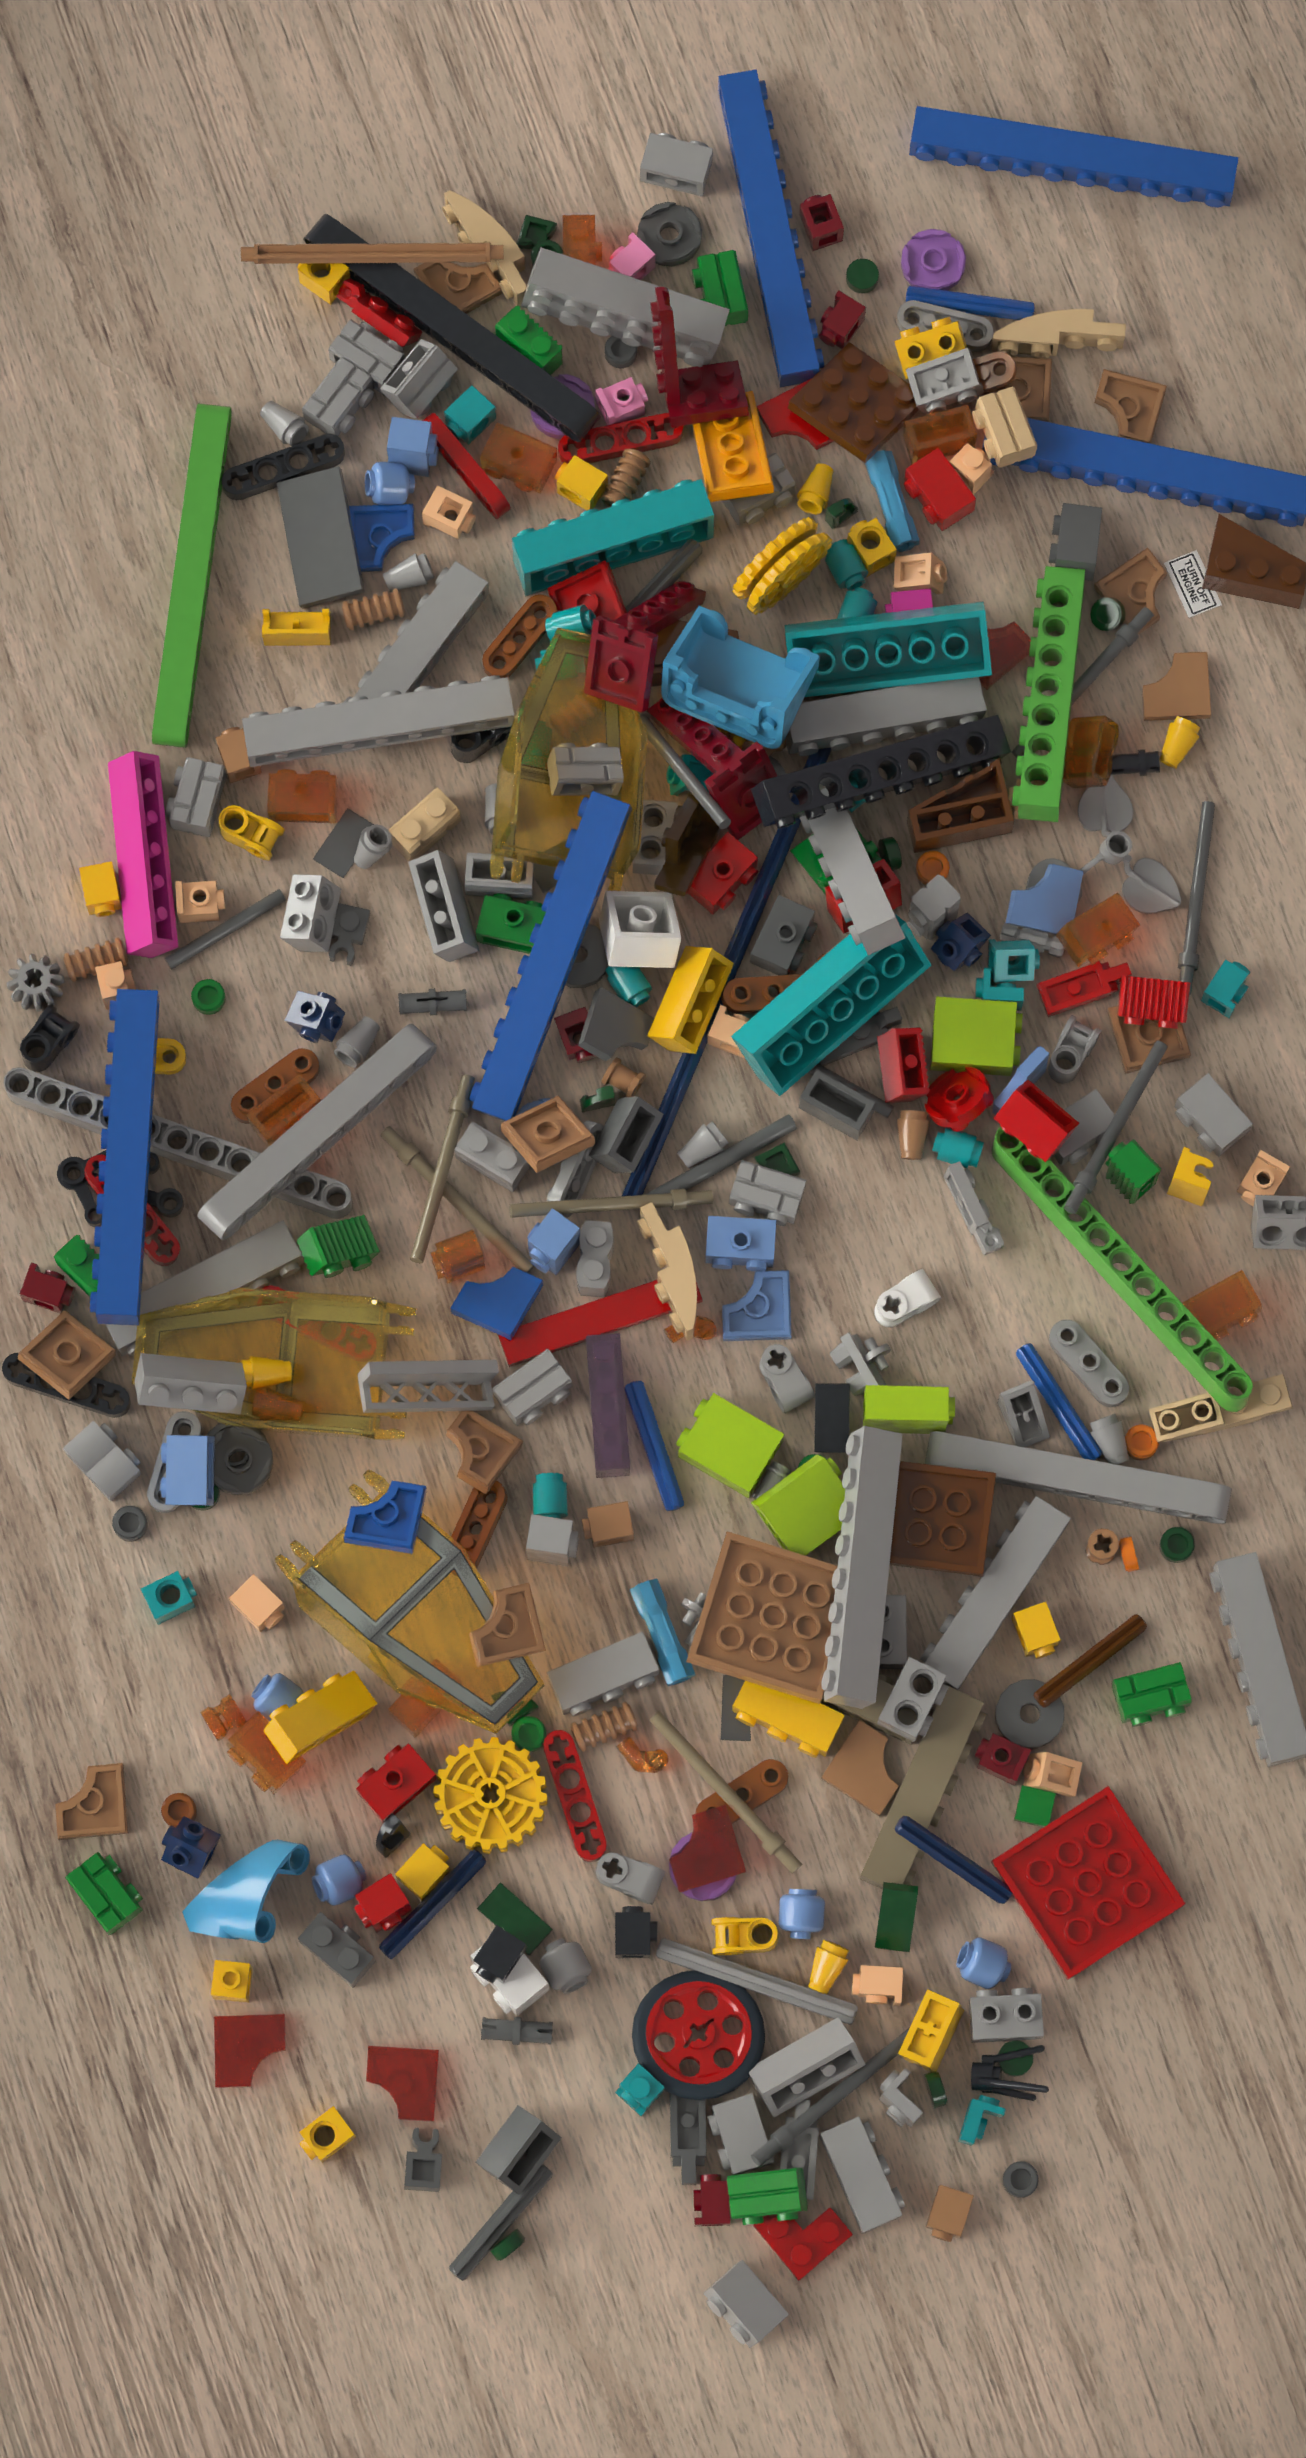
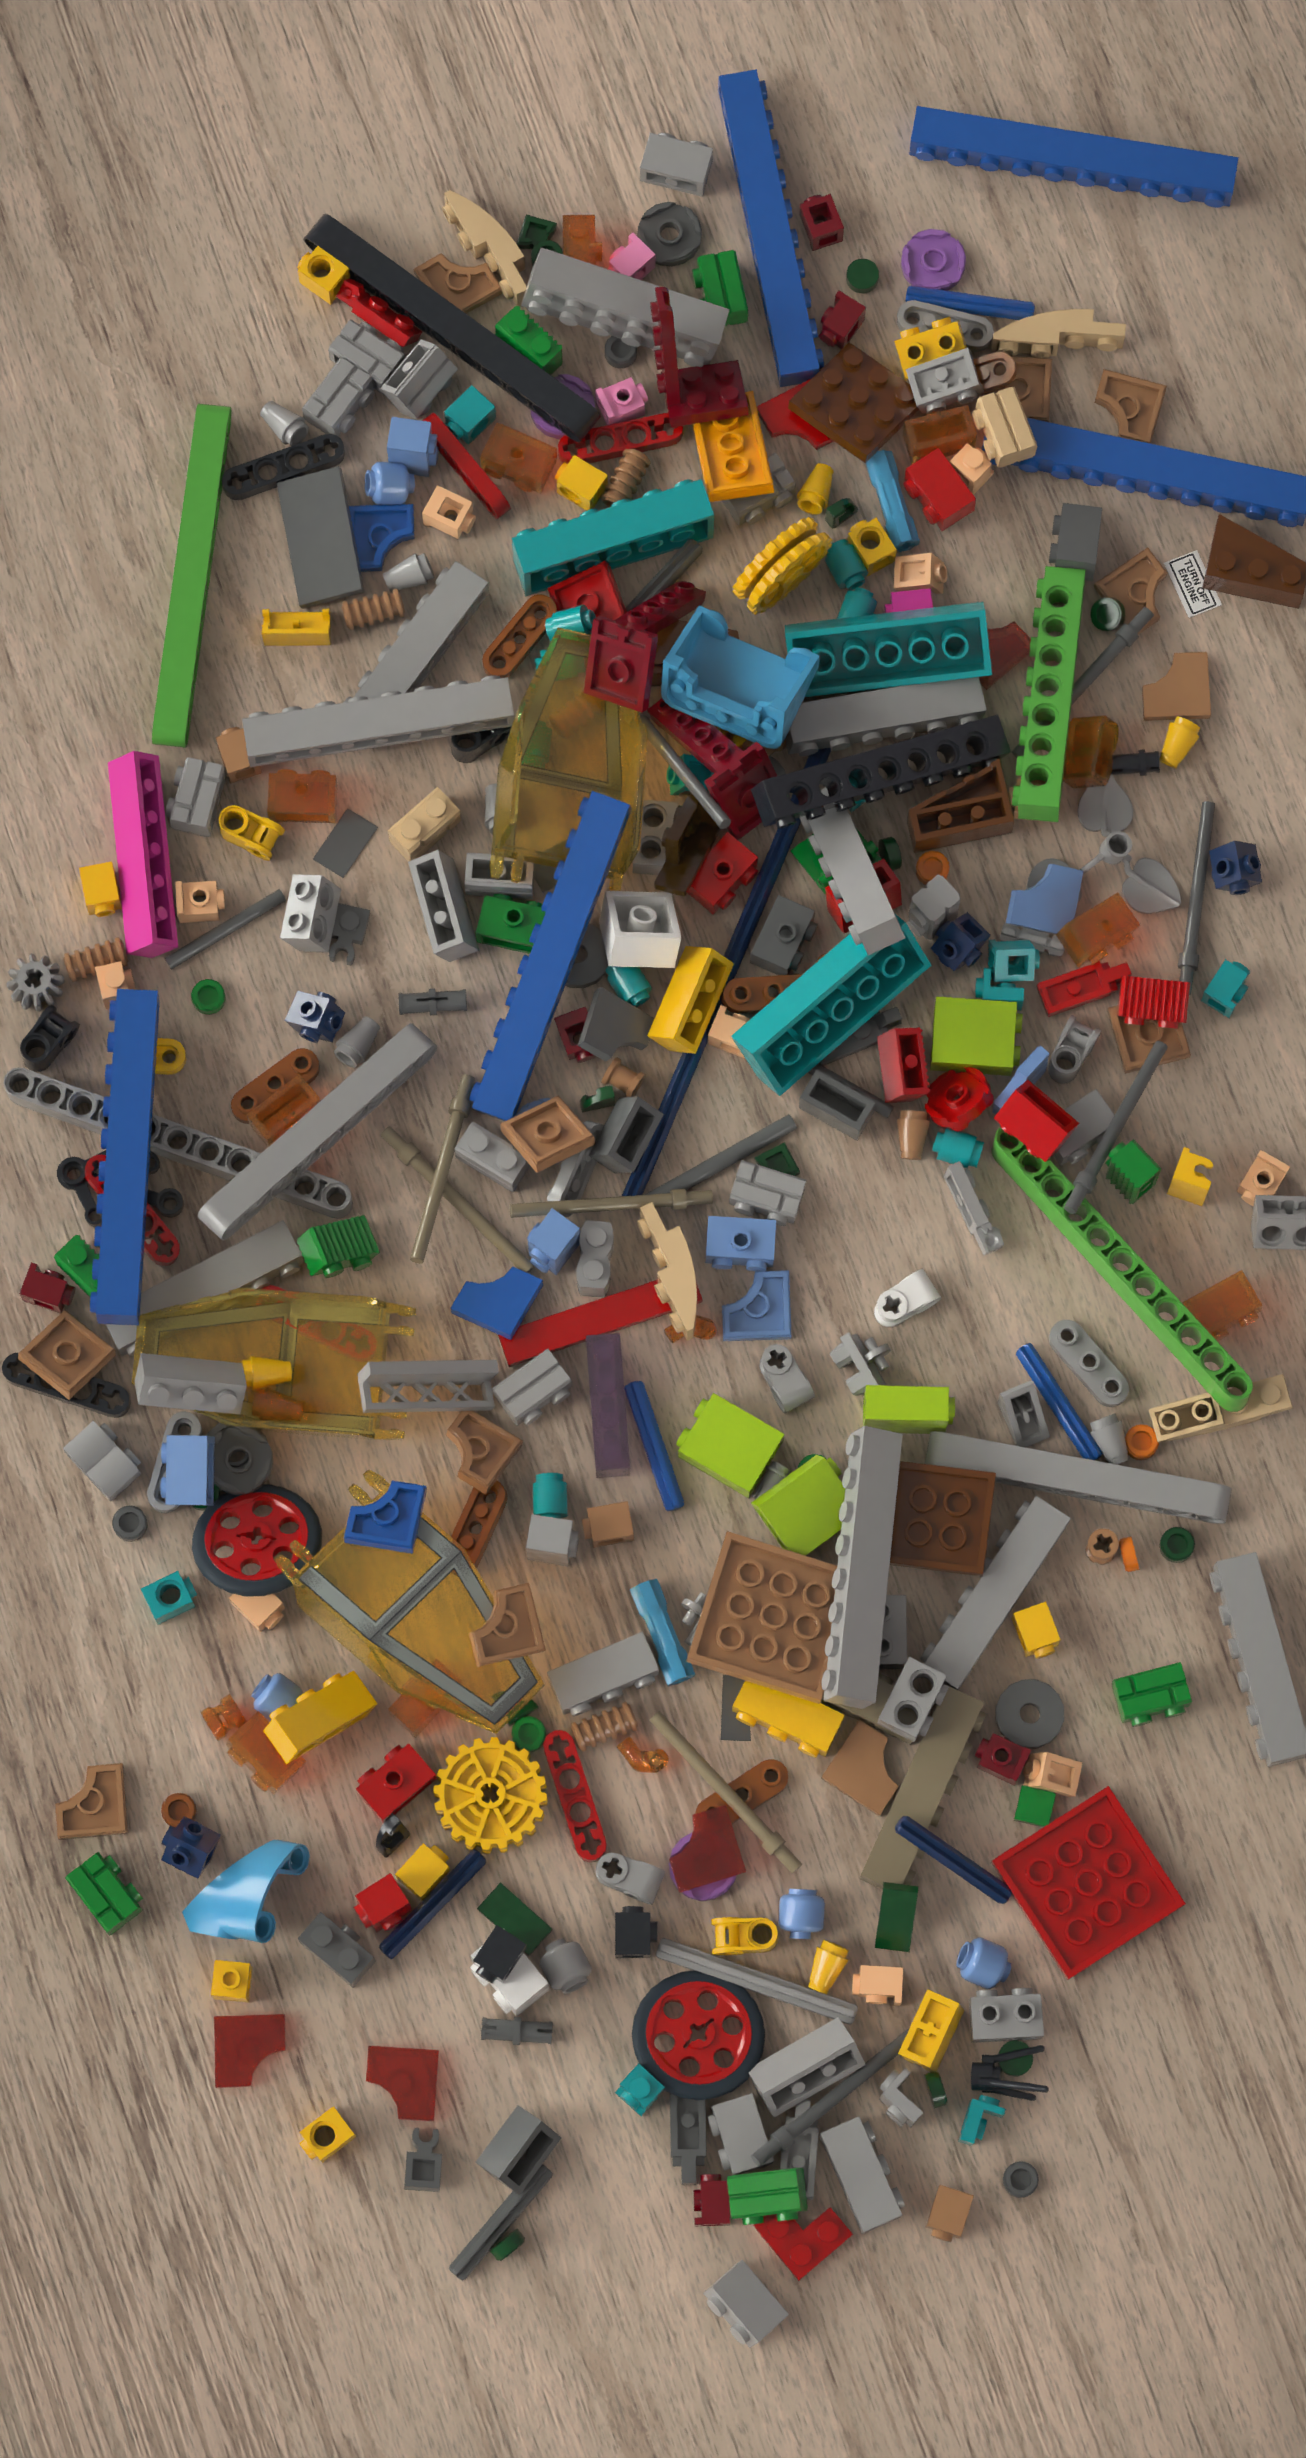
(227, 1572): none -> red wedge
(338, 1880): medium blue head -> none
(372, 253): medium nougat piece -> none
(372, 845): light grey cone -> none
(457, 1257): clear orange brick -> none
(585, 769): light grey brick -> none
(703, 1145): light grey cone -> none
(831, 1417): black tile -> none
(1090, 1660): reddish brown axle -> none
(1212, 1115): light grey brick -> none
(1235, 867): none -> dark blue brick

